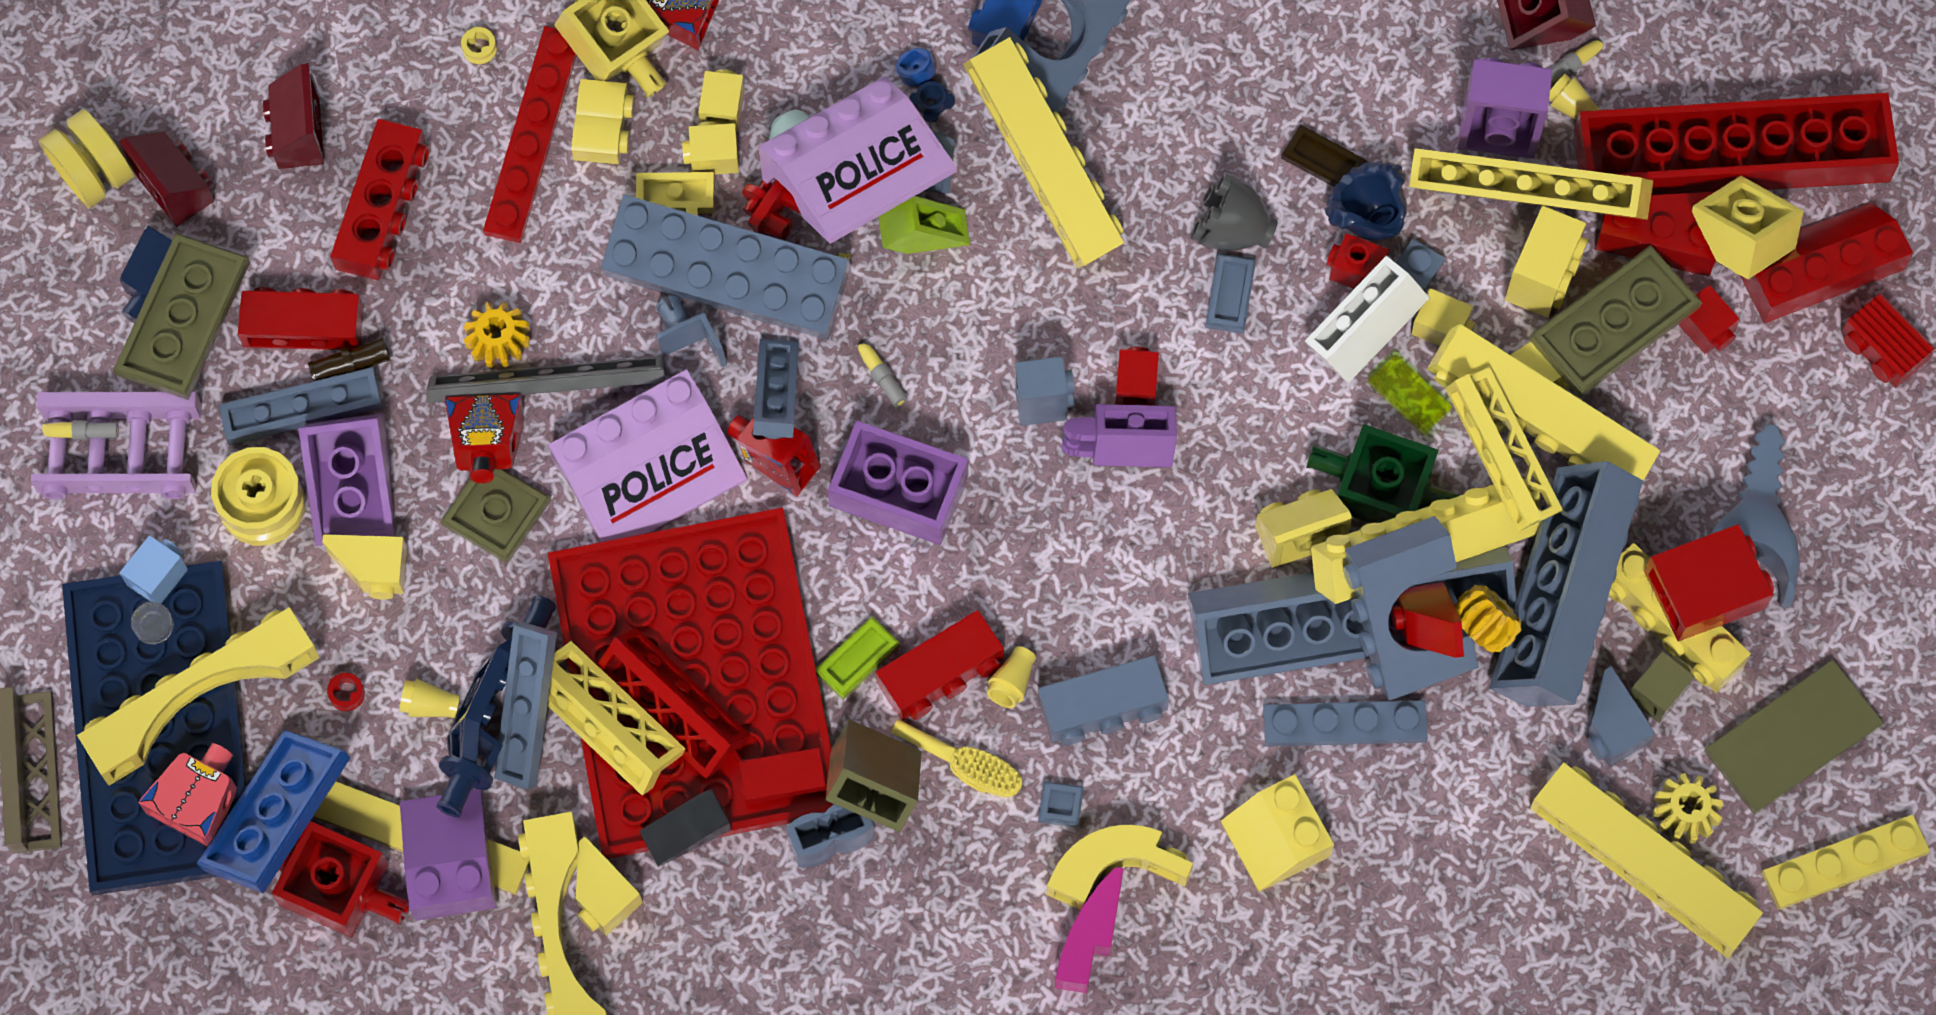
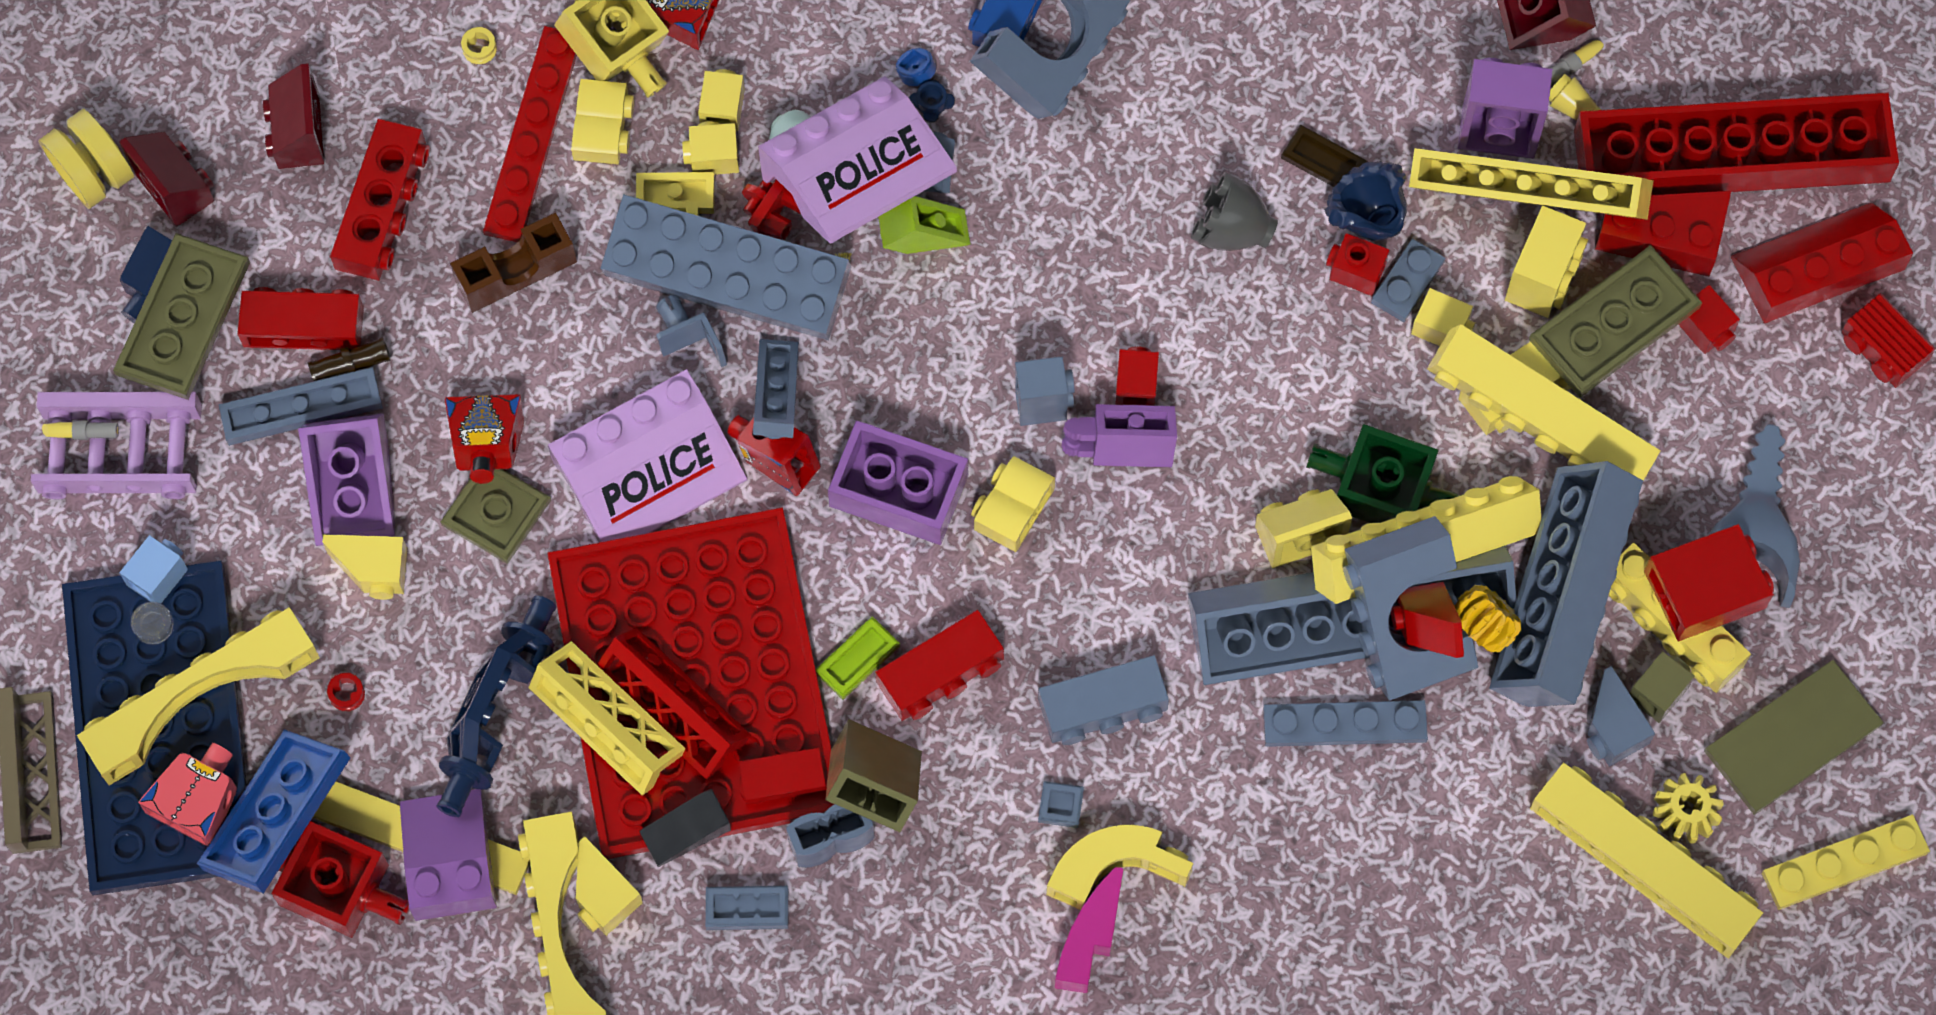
(258, 496): light yellow wheel -> none
(427, 700): light yellow cone -> none
(512, 337): yellow gear -> none
(525, 705): sand blue plate -> none
(538, 254): none -> reddish brown arch
(548, 378): dark grey tile -> none
(746, 907): none -> sand blue plate
(882, 375): light grey piece -> none
(971, 765): light yellow piece -> none
(1011, 680): light yellow cone -> none
(1013, 503): none -> light yellow brick
(1044, 152): light yellow brick -> none
(1230, 293): sand blue tile -> none
(1278, 833): light yellow slope -> none
(1367, 319): white brick -> none
(1410, 395): clear neon green tile -> none
(1495, 452): light yellow fence -> none
(1748, 226): light yellow slope -> none

